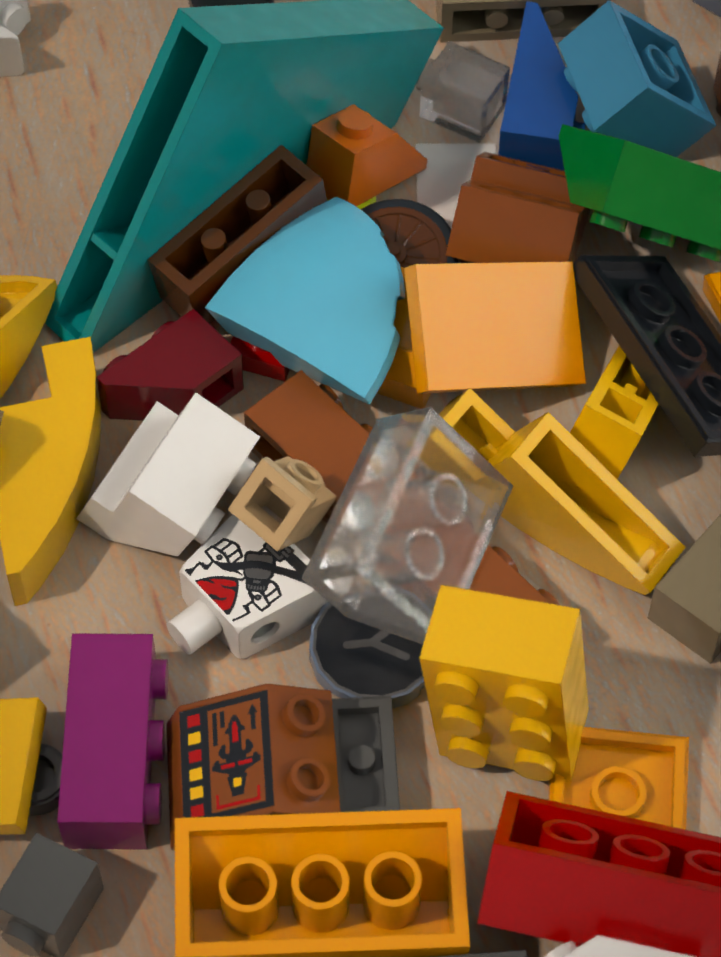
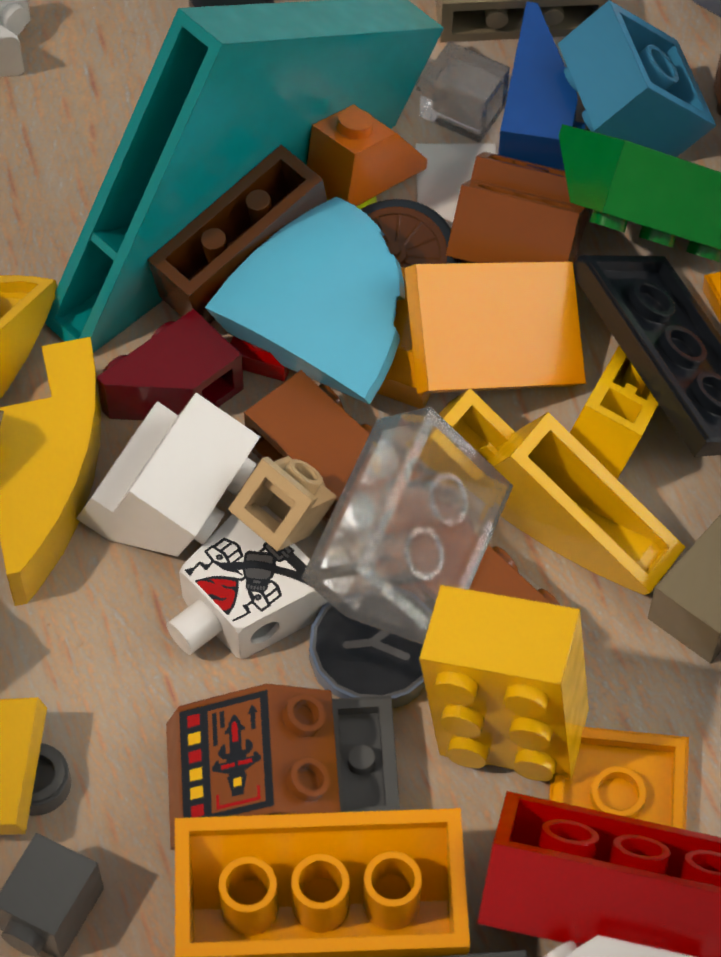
(111, 742): magenta brick -> none

